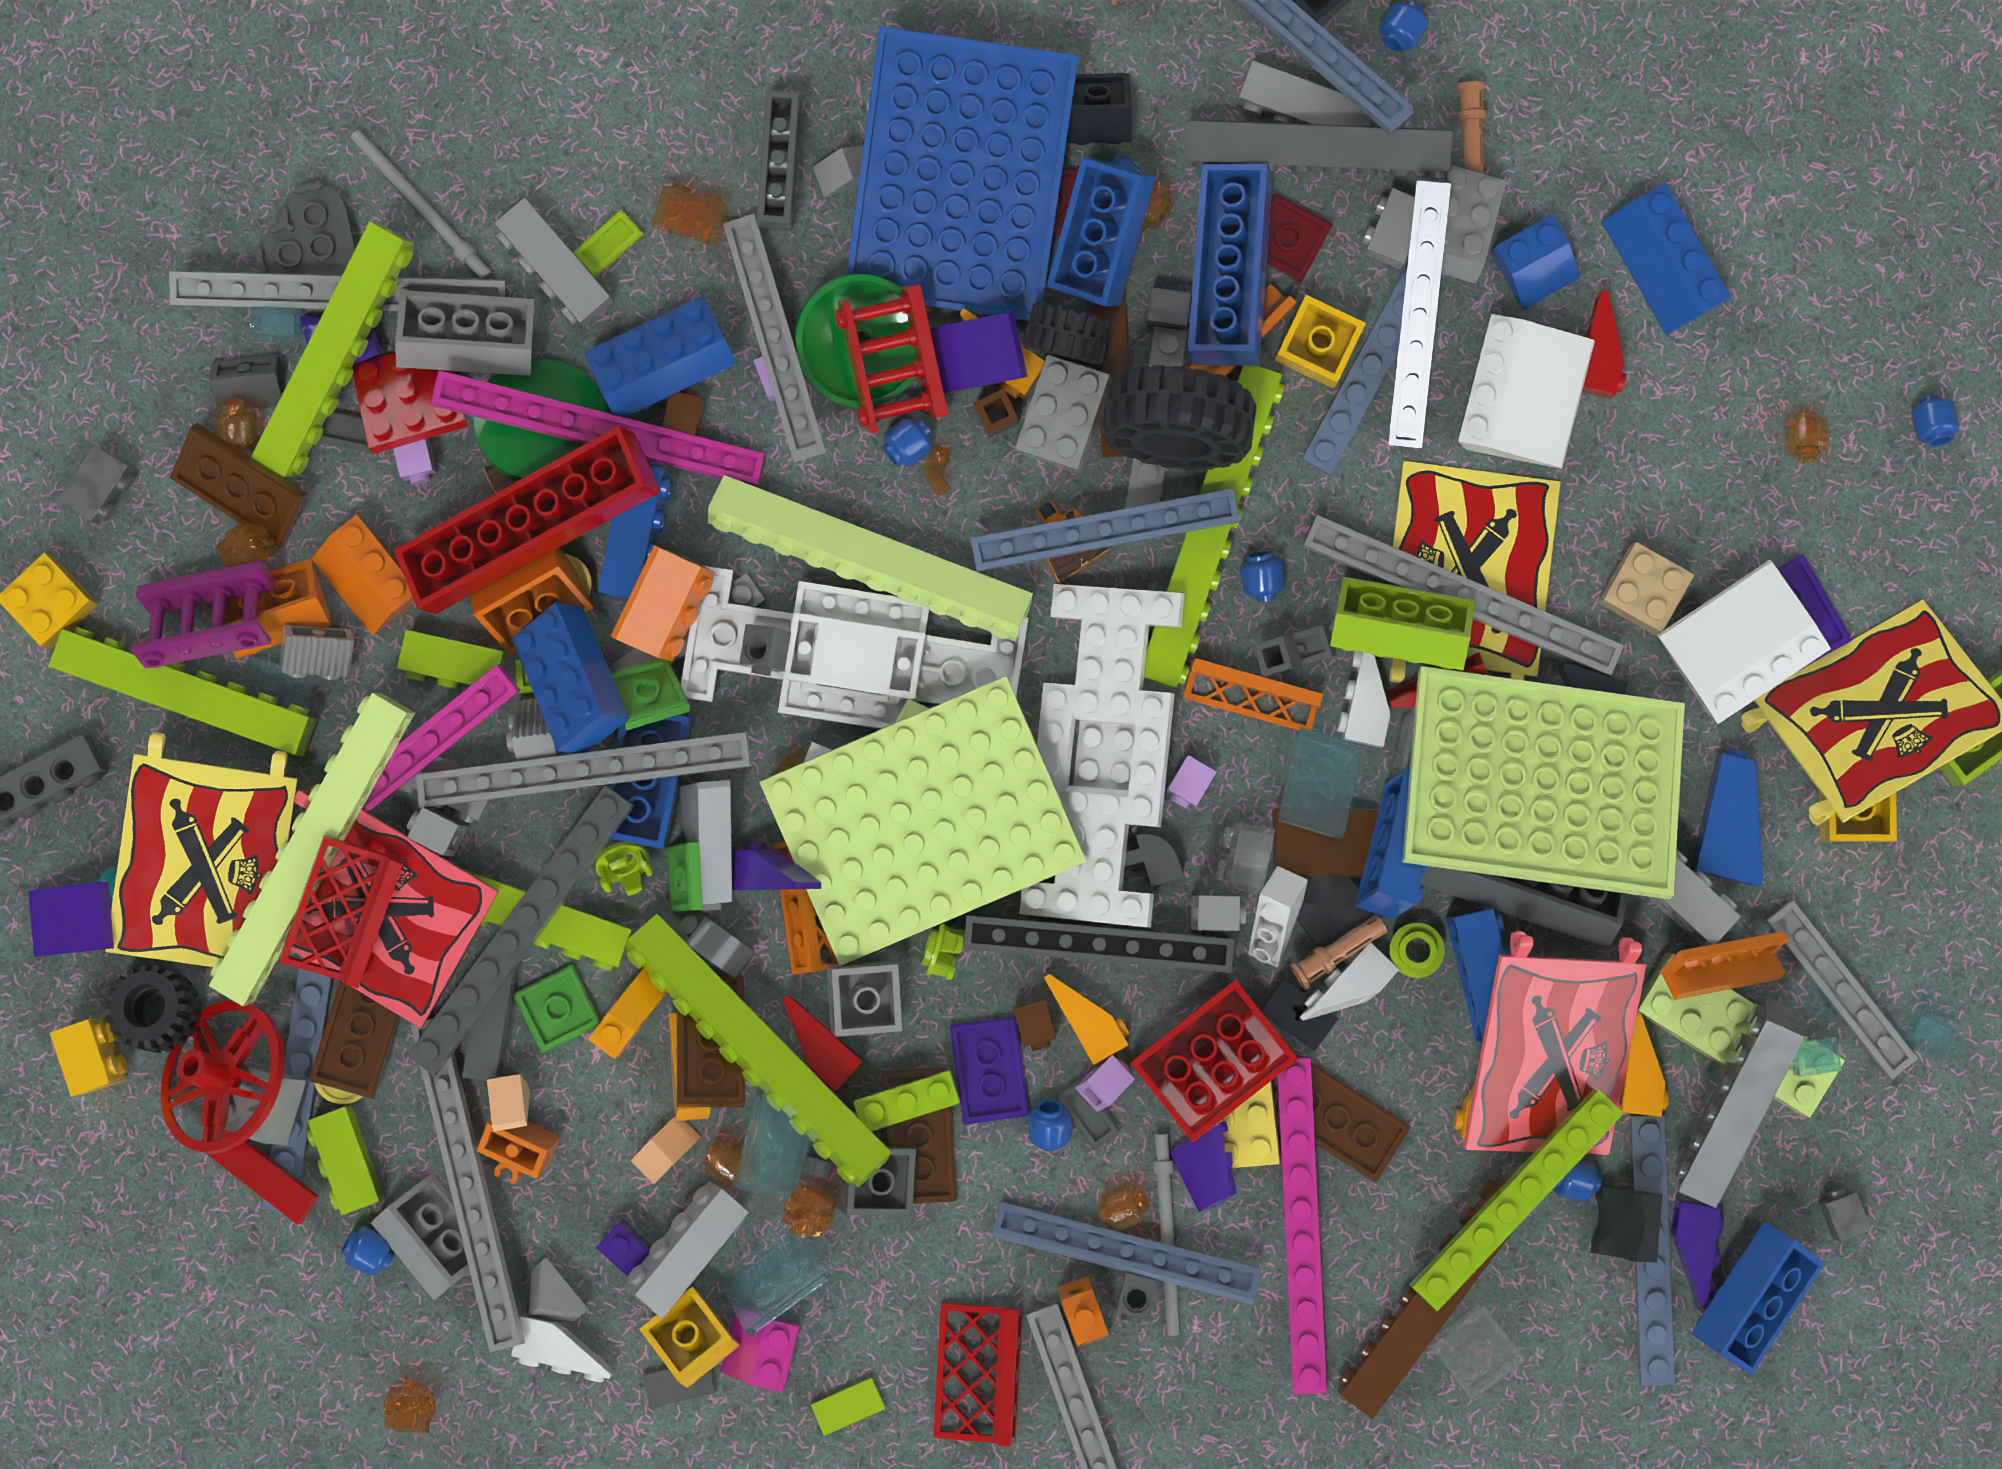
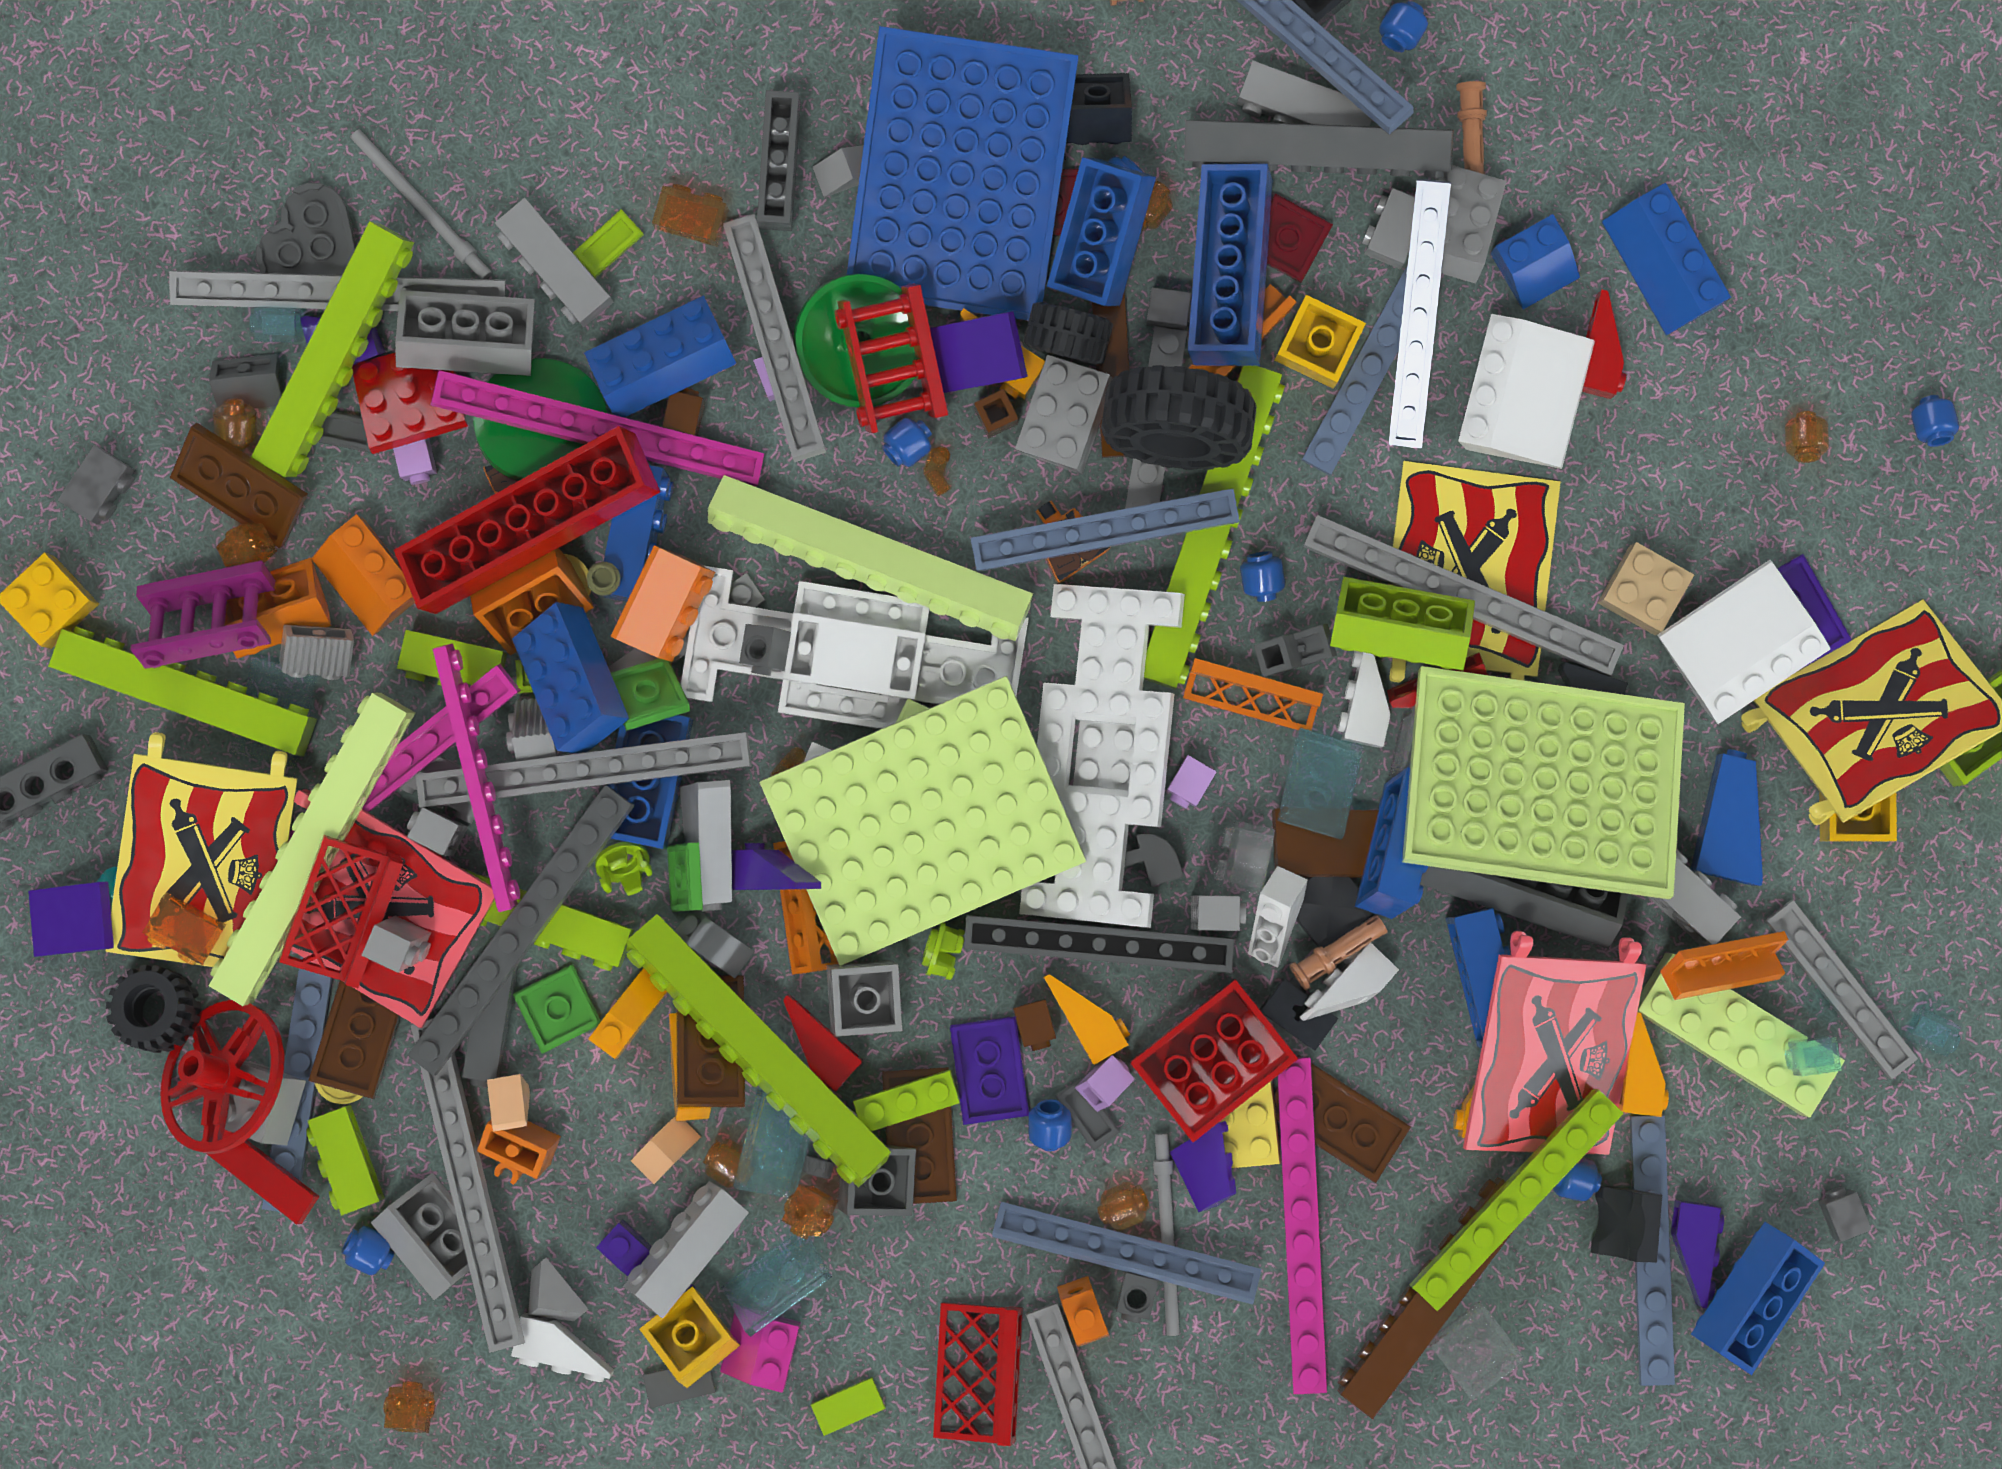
(89, 1056): yellow brick -> none
(183, 929): none -> clear orange brick
(397, 944): none -> light grey brick
(473, 764): none -> dark pink plate
(603, 578): none -> olive plate
(1398, 945): lime piece -> none
(1740, 1101): brick -> none

